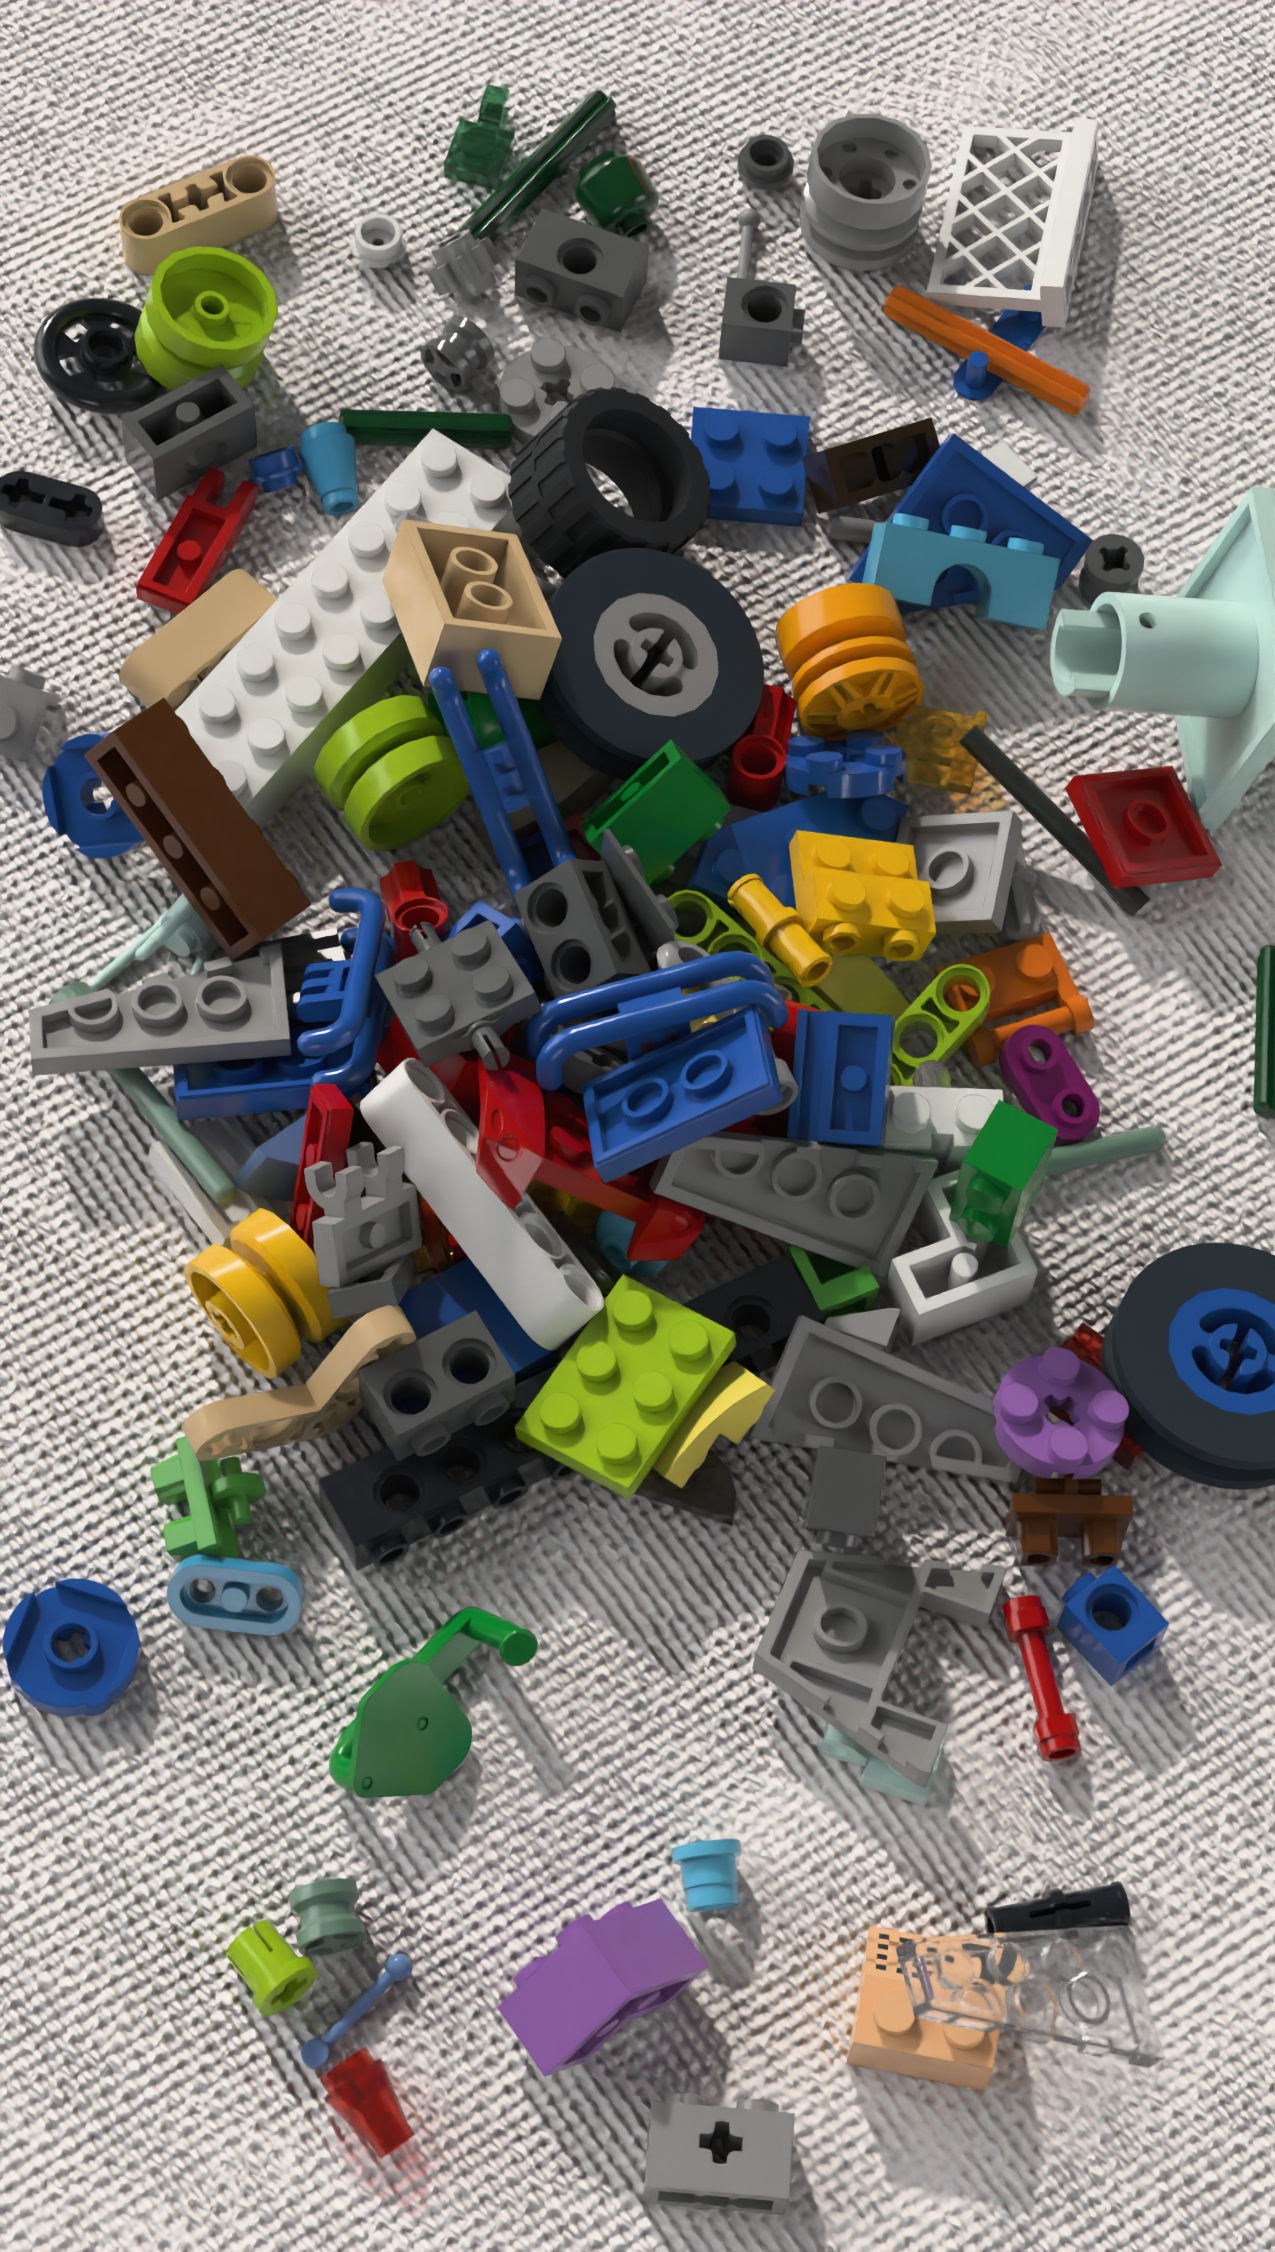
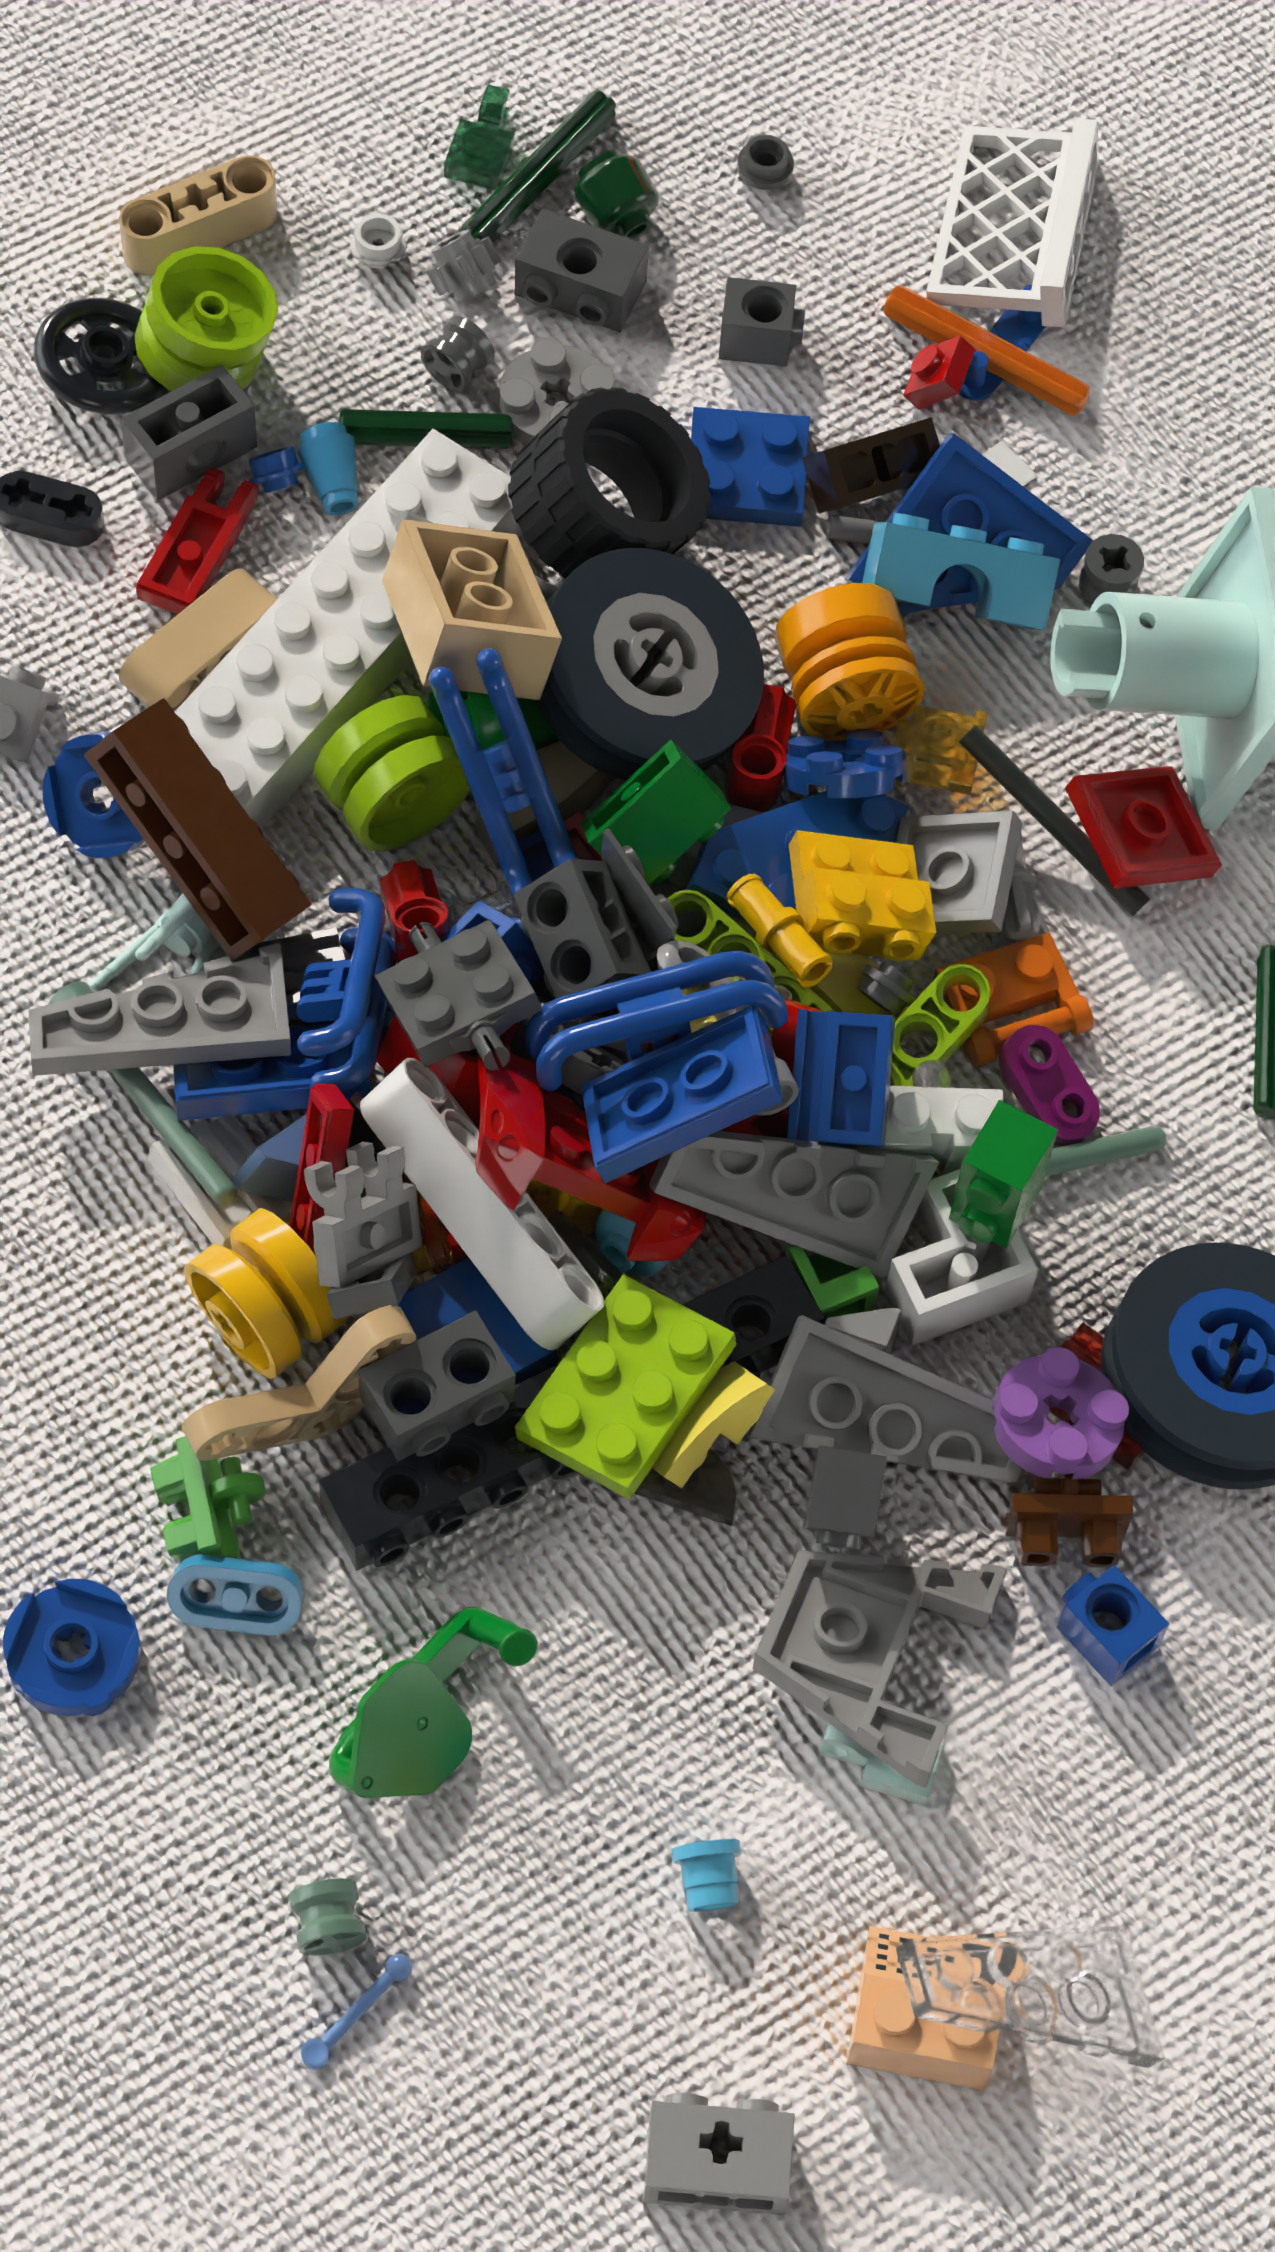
(270, 1968): lime bush -> none
(367, 2101): clear red cone -> none
(599, 1981): medium lavender brick -> none
(748, 221): light grey hinge -> none
(864, 191): light grey wheel -> none
(887, 988): none -> dark grey plate
(938, 372): none -> red plate
(1027, 1625): red bar -> none
(1056, 1910): black pin -> none

